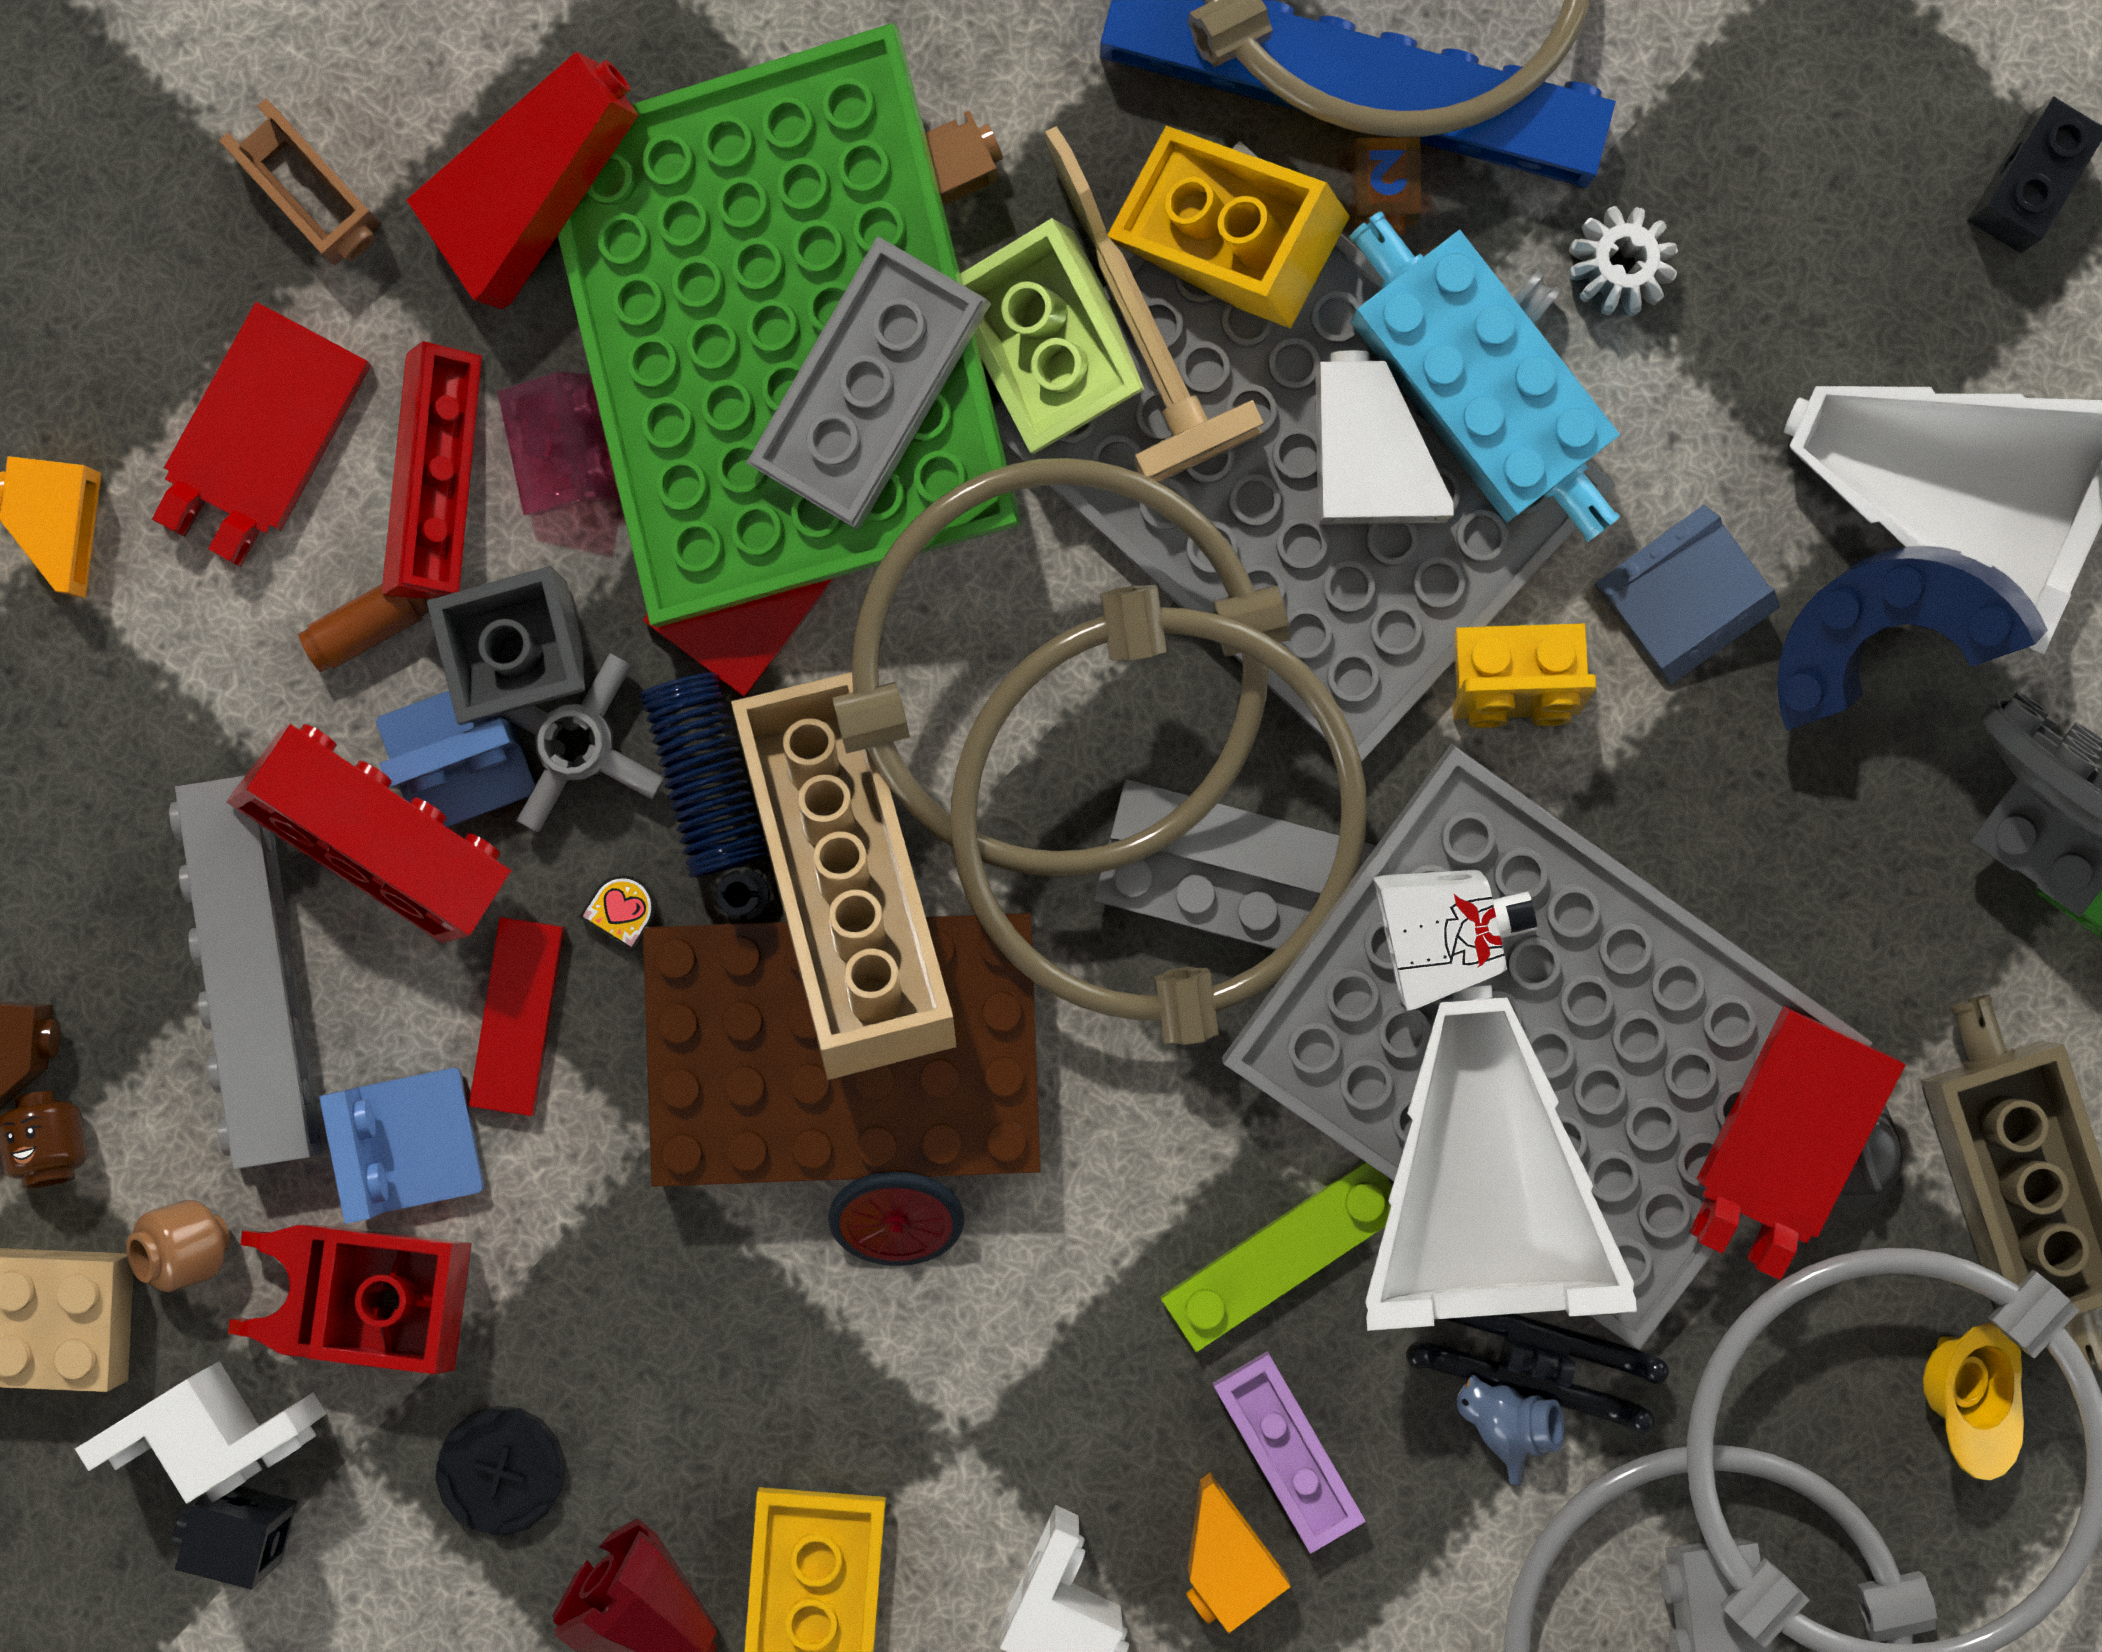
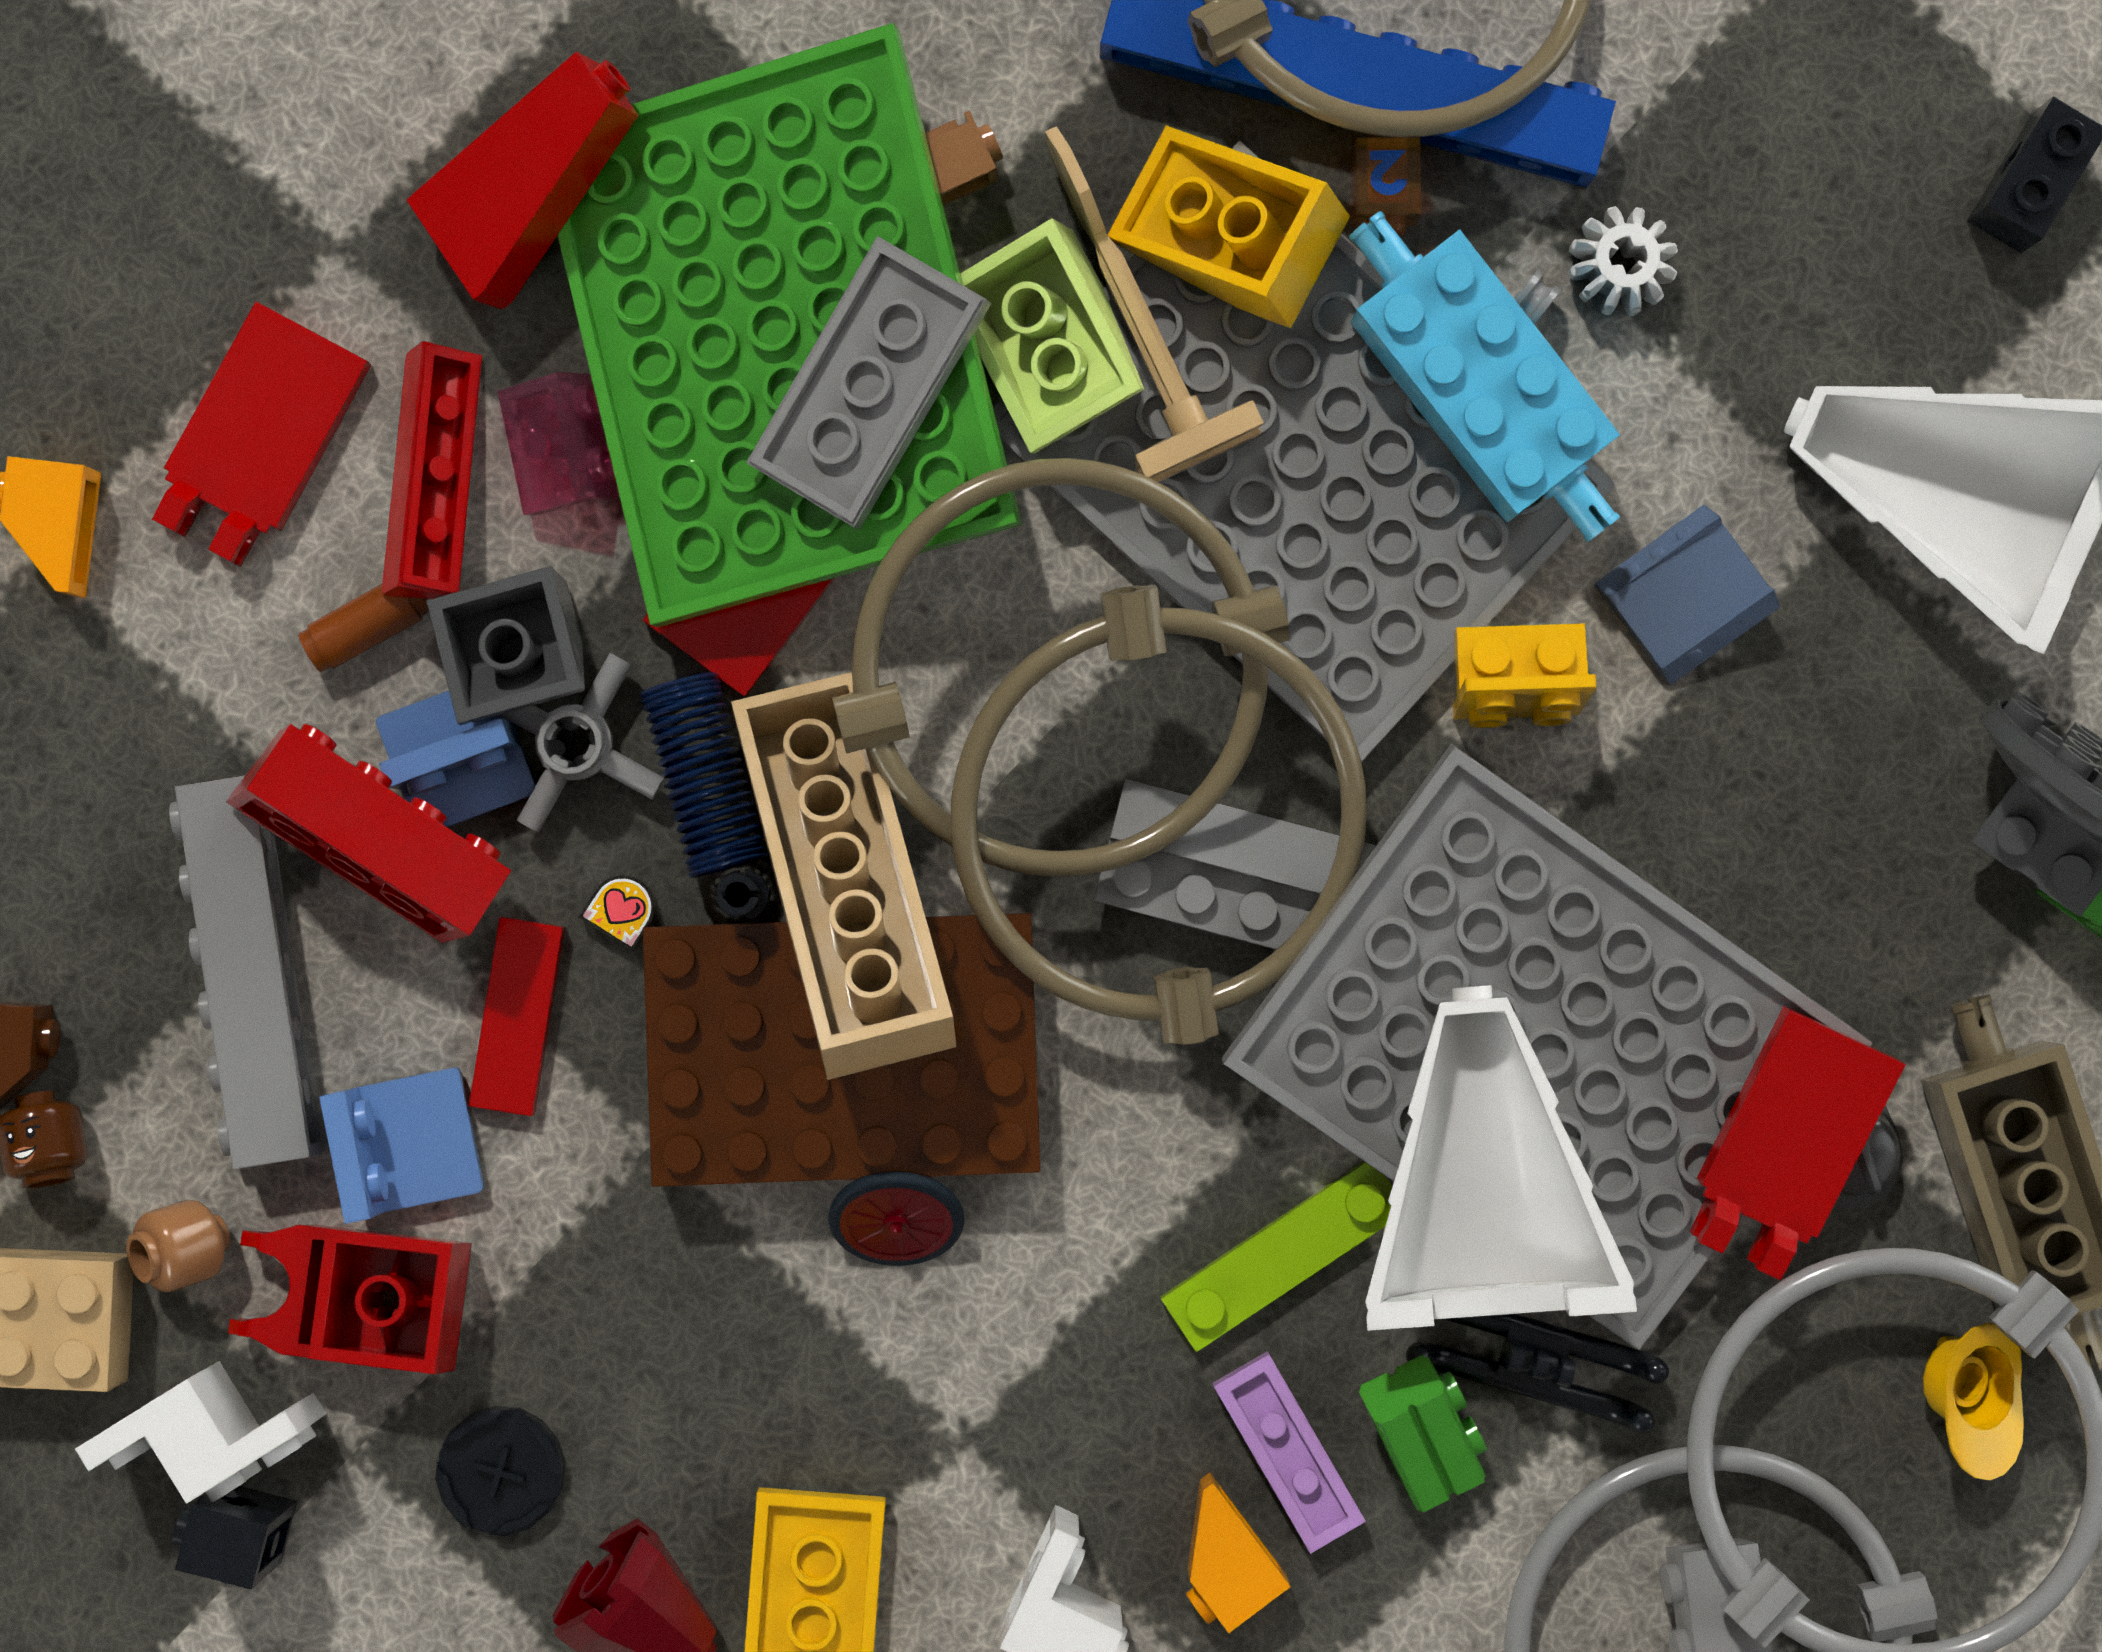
(346, 240): medium nougat window -> none
(1370, 449): white slope -> none
(1423, 1432): none -> bright green brick
(1447, 931): white torso -> none
(1512, 1423): sand blue animal -> none
(1902, 586): dark blue brick -> none

